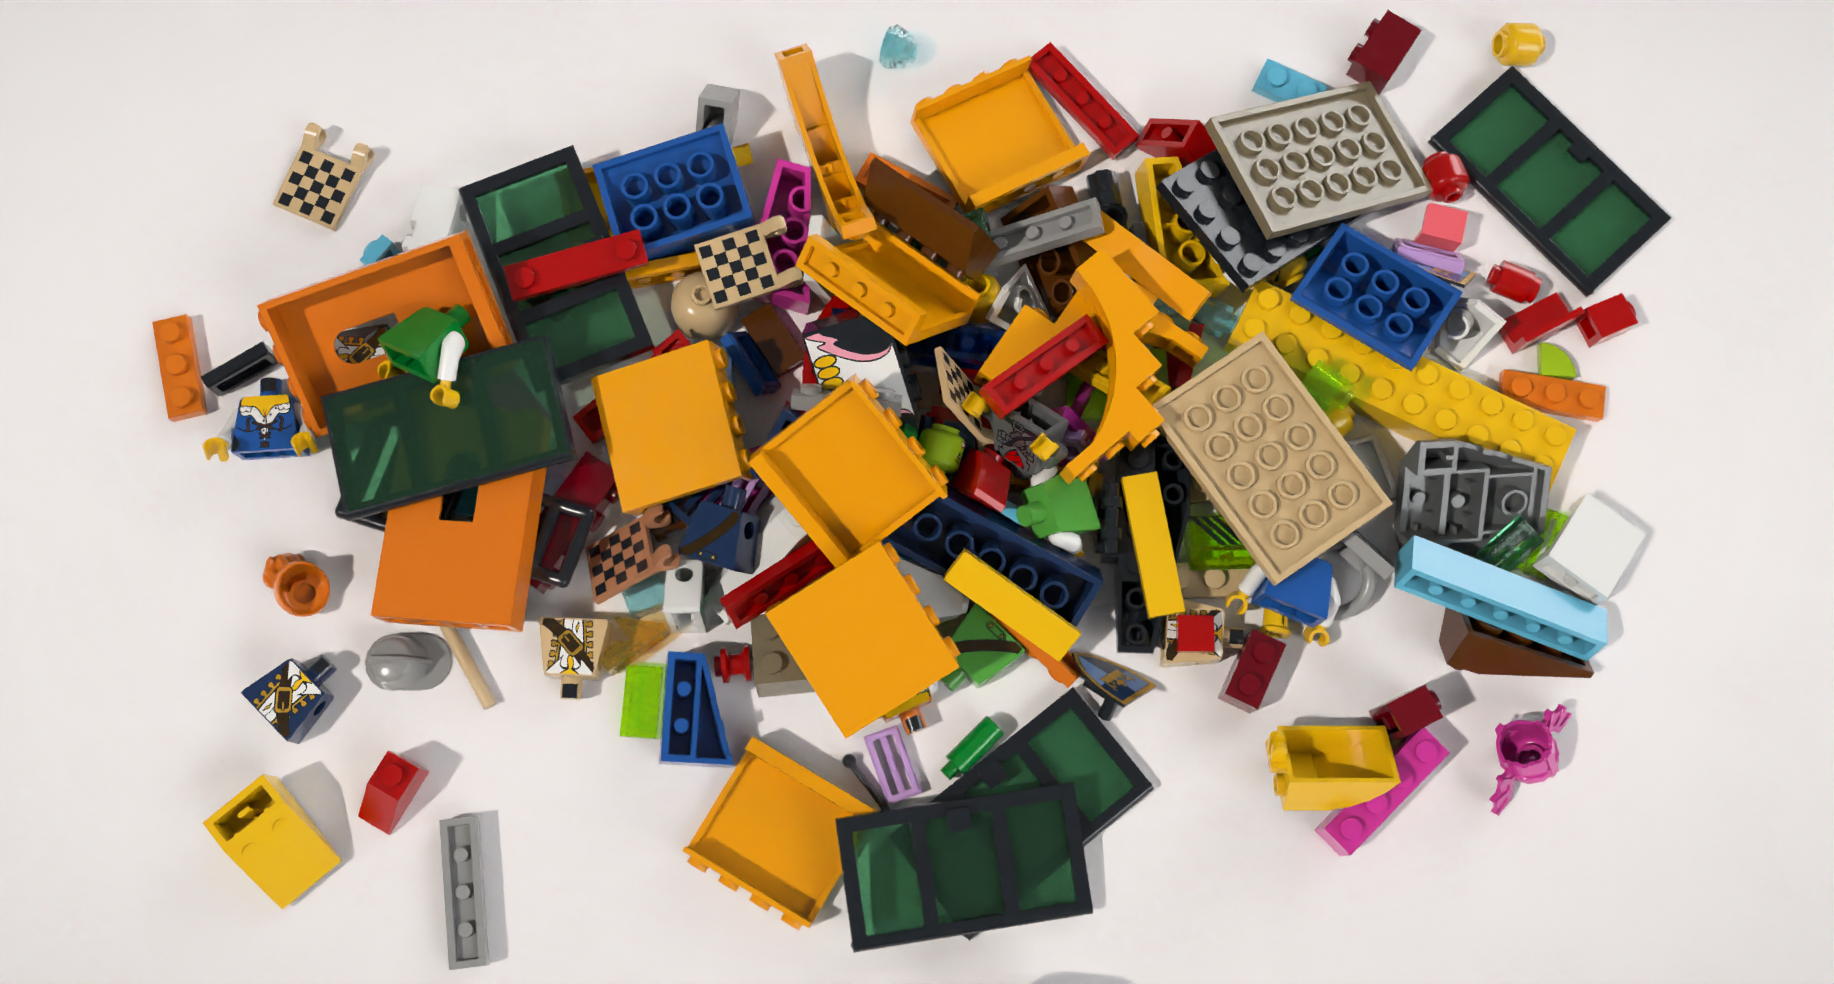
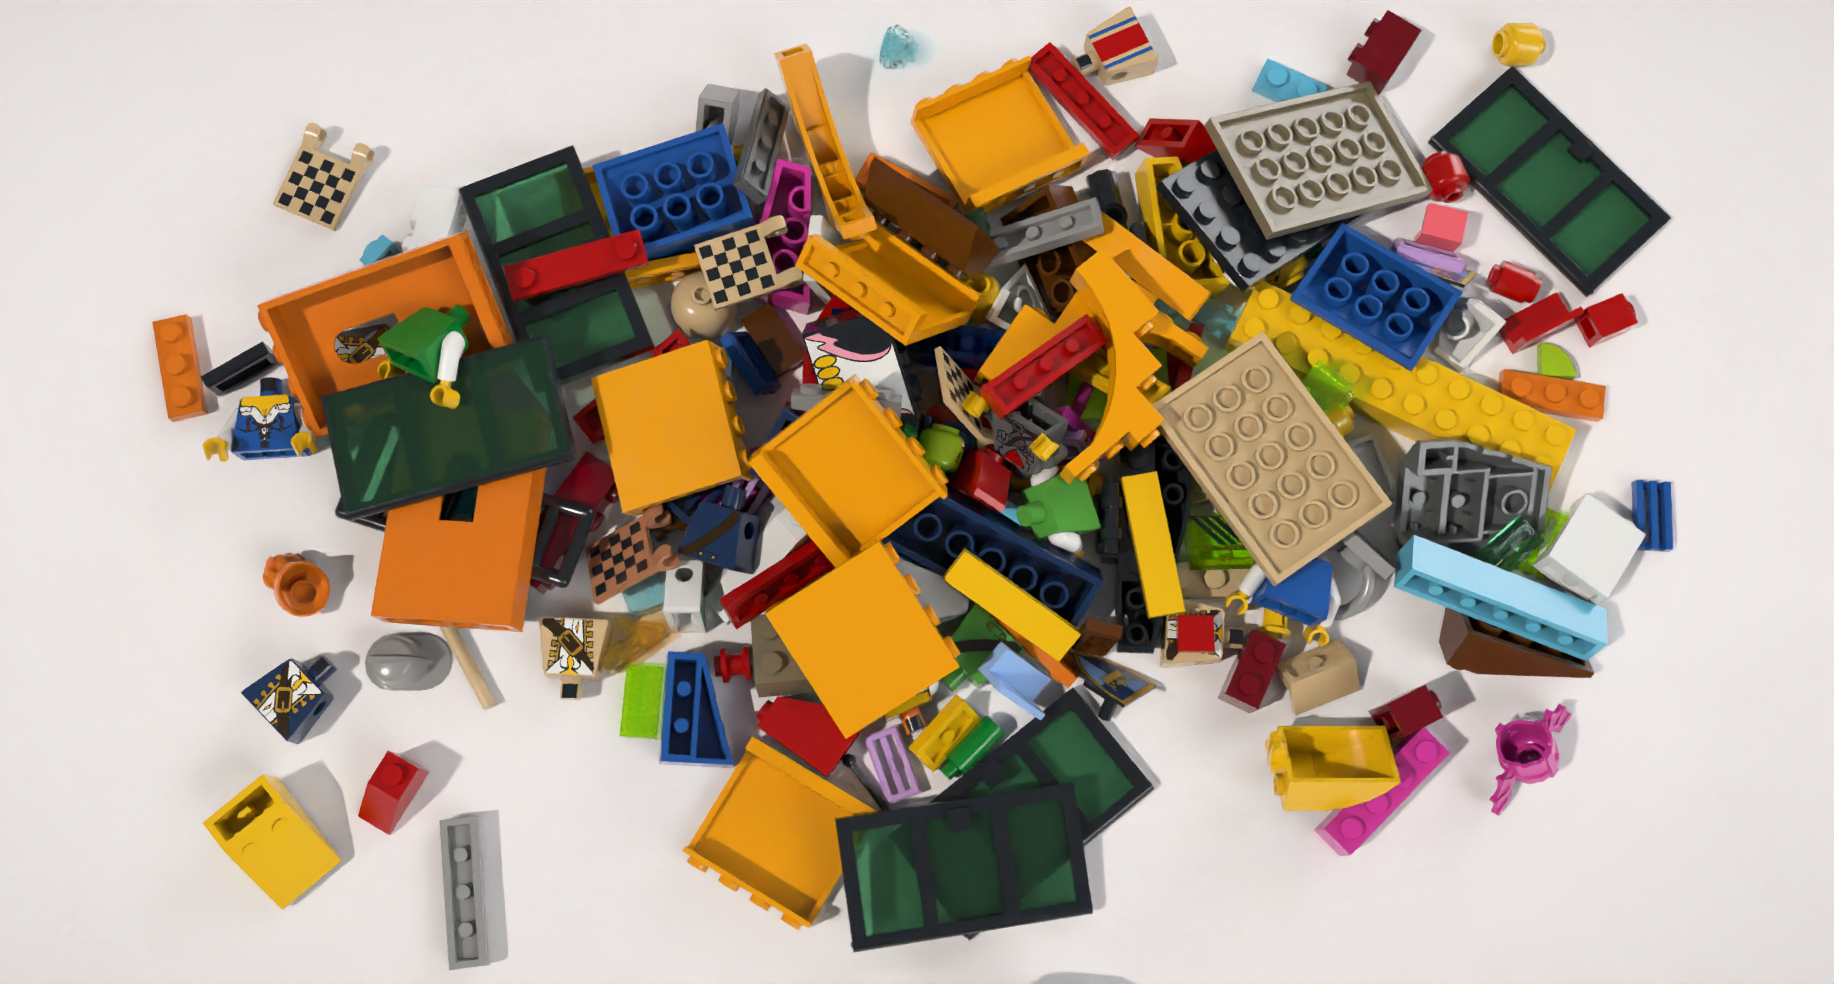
(761, 146): none -> dark grey tile
(806, 732): none -> red slope
(944, 733): none -> yellow plate
(1015, 678): none -> light blue panel
(1097, 637): none -> reddish brown tile
(1117, 50): none -> torso
(1319, 676): none -> tan panel
(1665, 514): none -> blue tile

